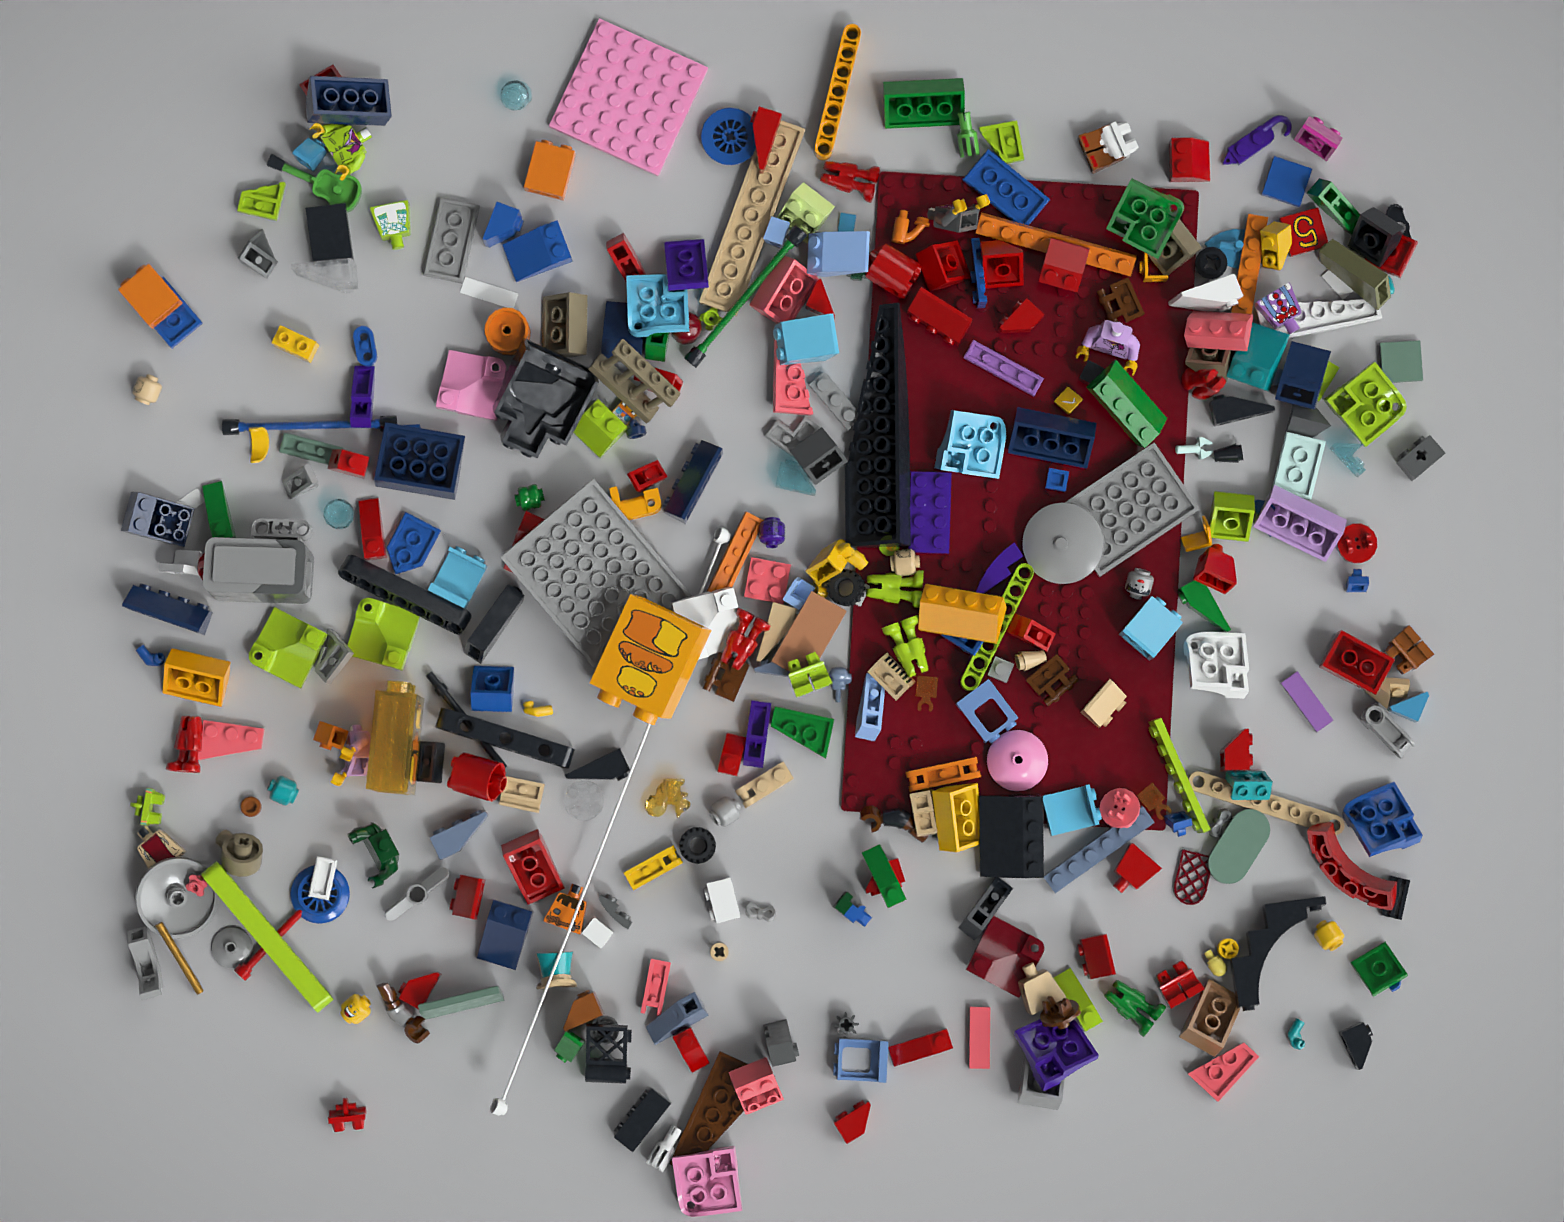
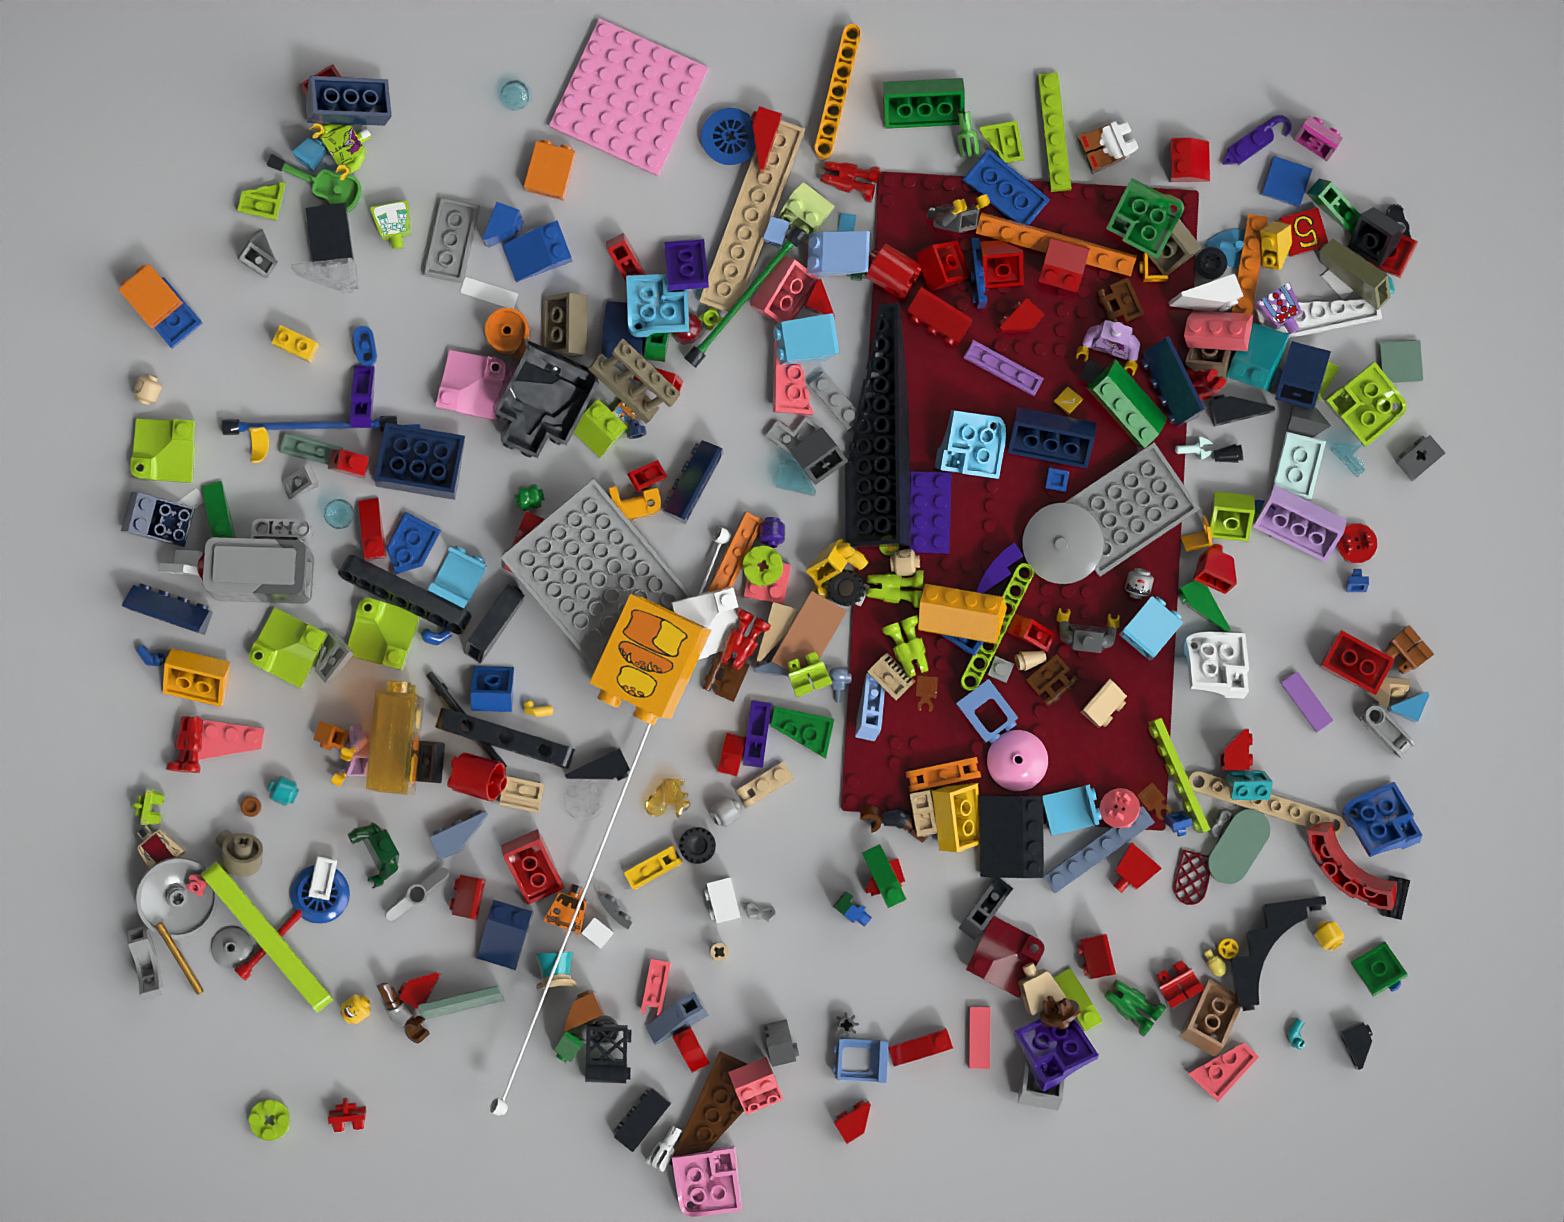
(164, 450): none -> lime slope
(281, 1120): none -> lime plate
(435, 638): none -> blue arm
(756, 556): none -> lime plate
(798, 593): light blue panel -> none
(901, 226): orange plant -> none
(1054, 132): none -> lime plate
(1087, 637): none -> dark grey torso
(1172, 382): none -> dark blue slope

